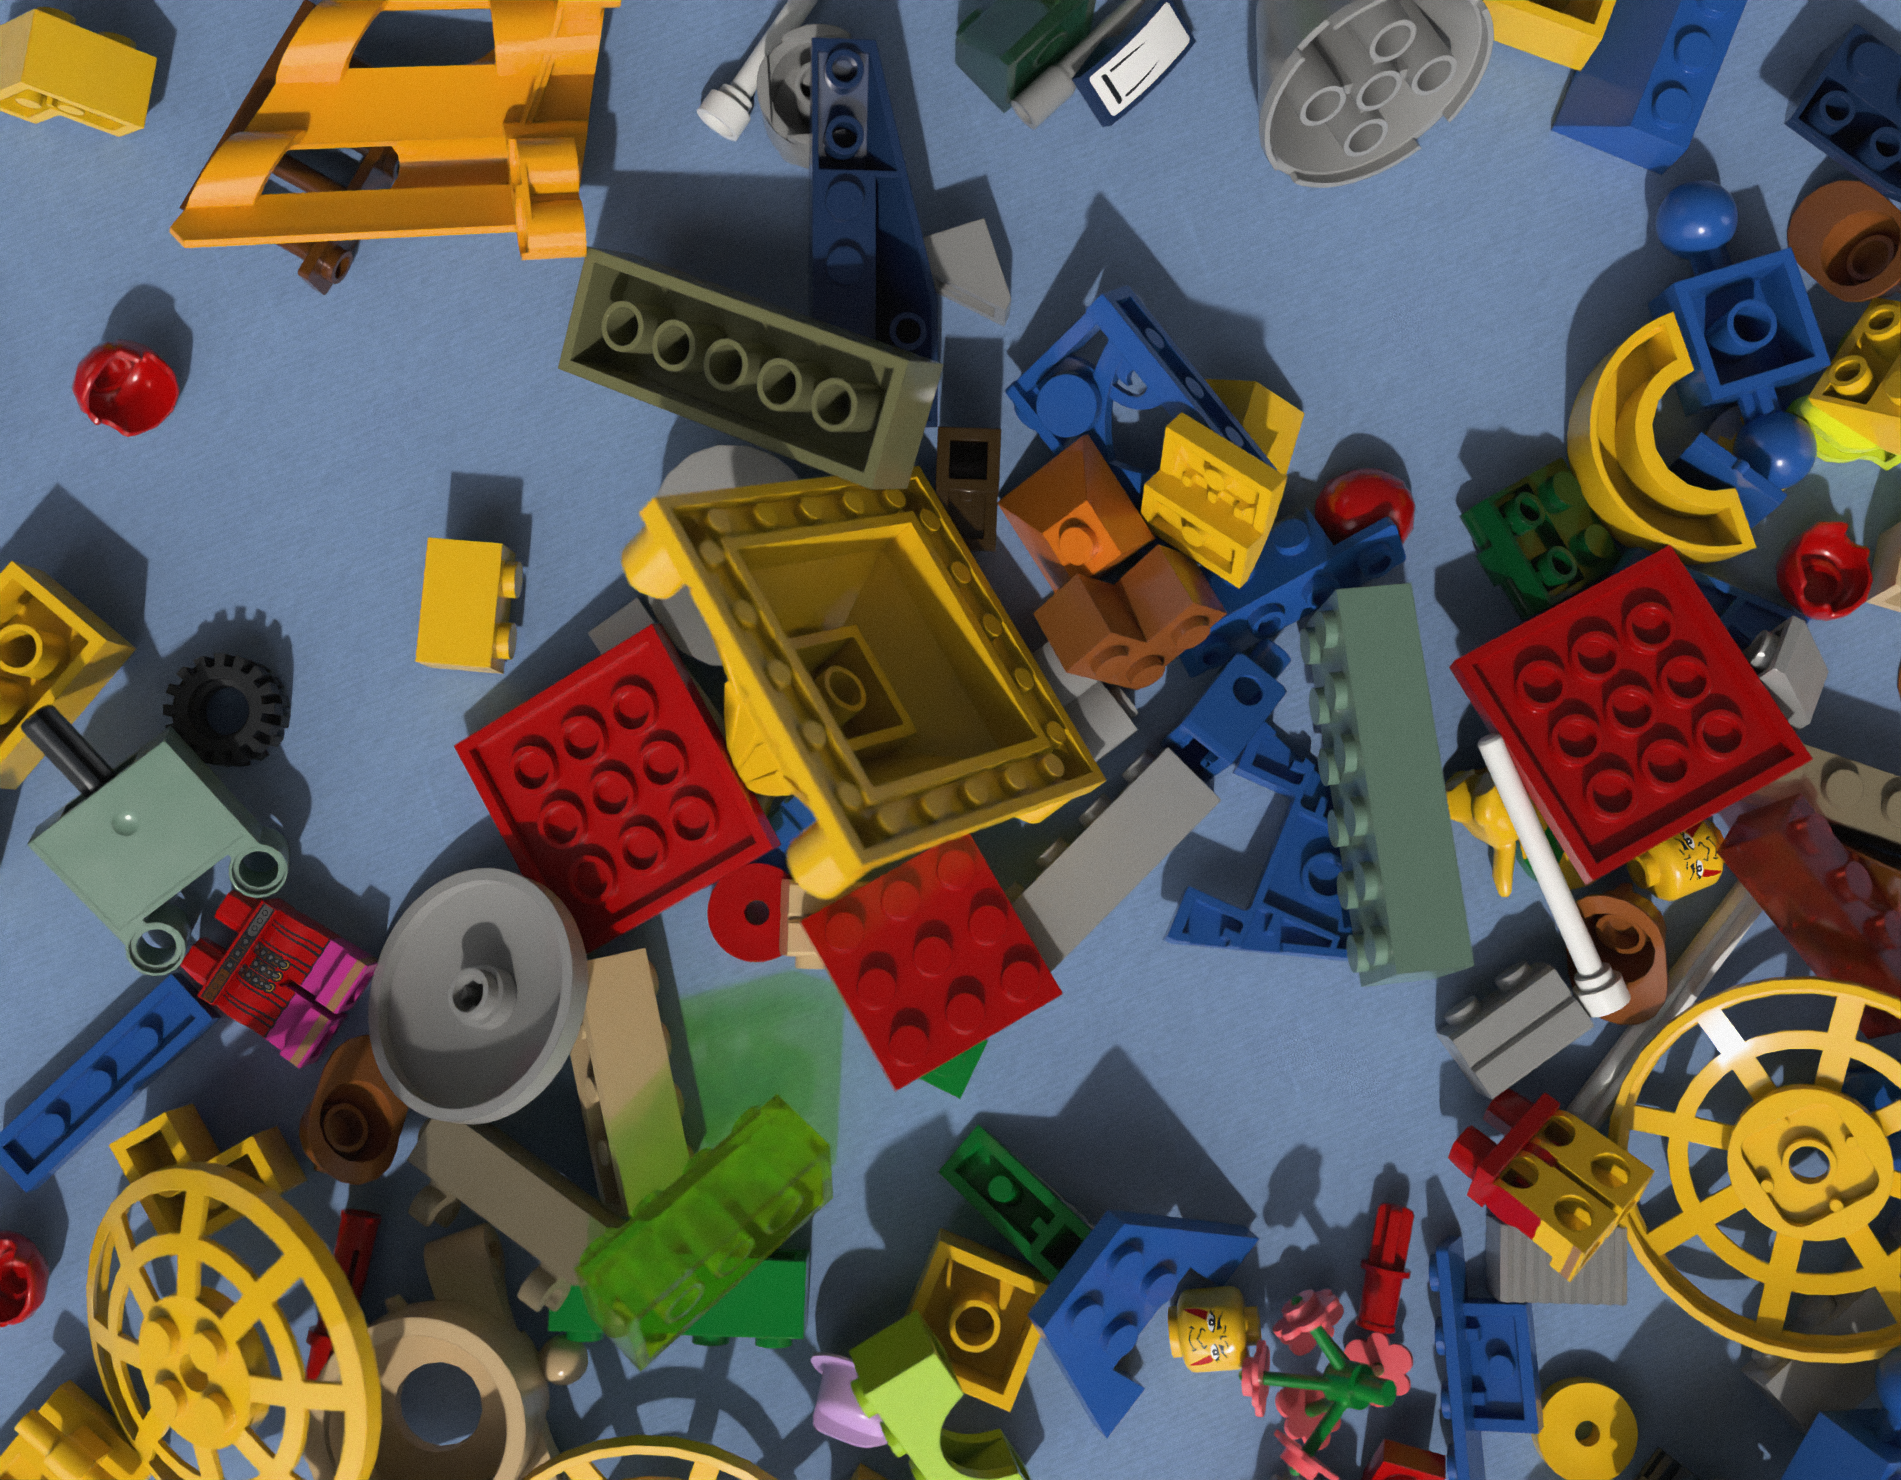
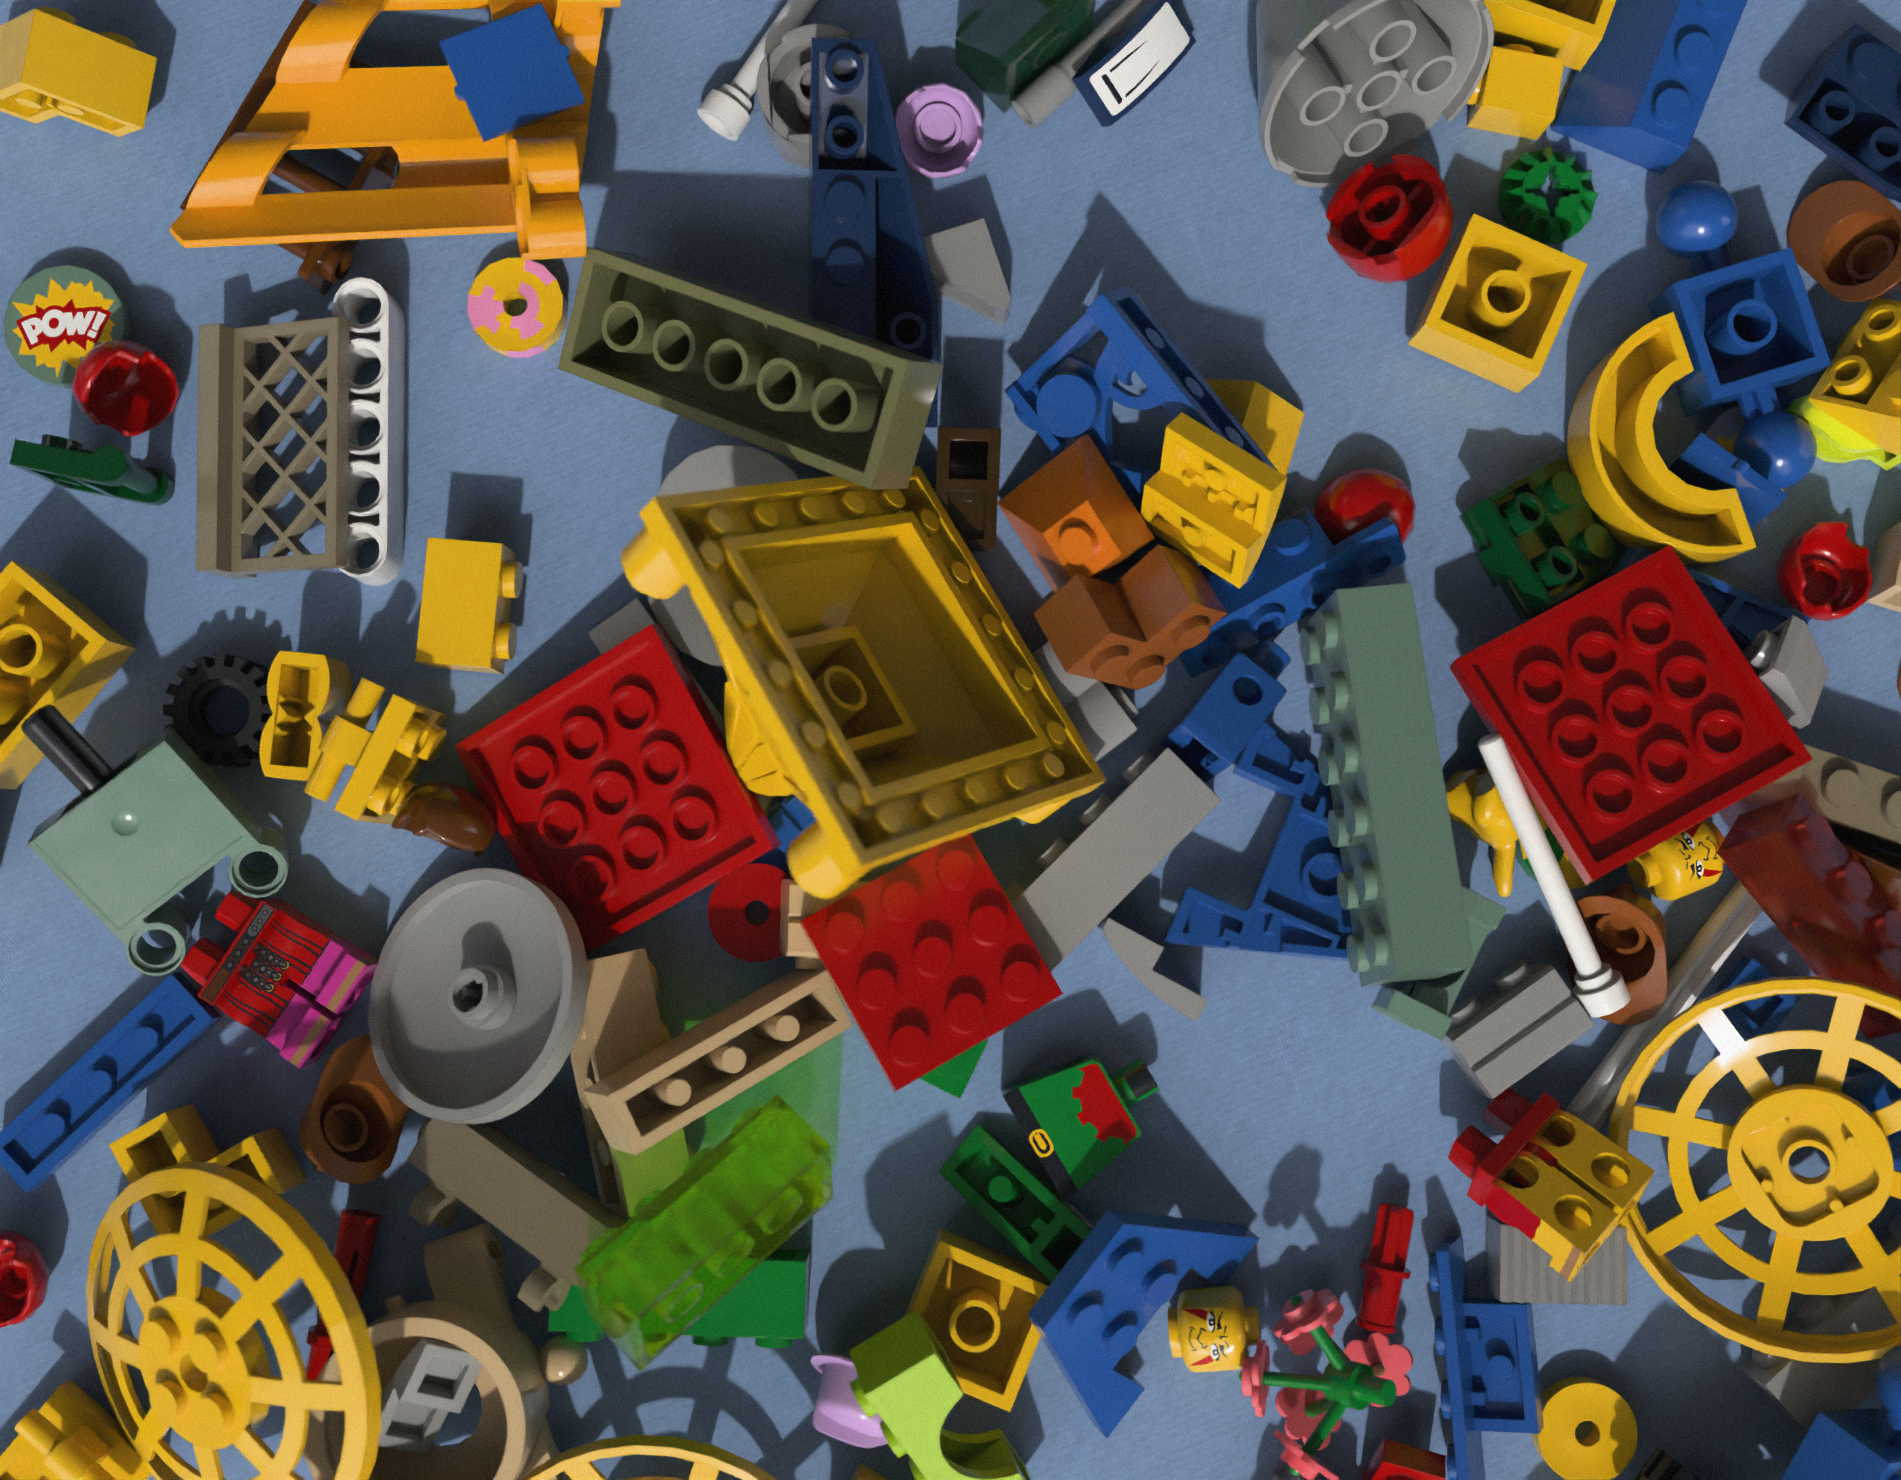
(60, 319): none -> tile
(101, 472): none -> dark green plate
(234, 451): none -> dark tan fence
(304, 698): none -> yellow brick
(379, 401): none -> white beam
(383, 759): none -> yellow plate
(422, 1392): none -> light grey slope
(447, 816): none -> reddish brown hair
(500, 286): none -> yellow piece
(512, 72): none -> blue piece
(717, 1059): none -> tan brick
(939, 130): none -> lavender hair
(1079, 1116): none -> torso
(1139, 958): none -> light grey slope
(1391, 219): none -> red cylinder
(1428, 1002): none -> sand green piece
(1497, 303): none -> yellow brick
(1516, 92): none -> yellow brick
(1529, 214): none -> green gear
(1761, 1014): none -> blue tile

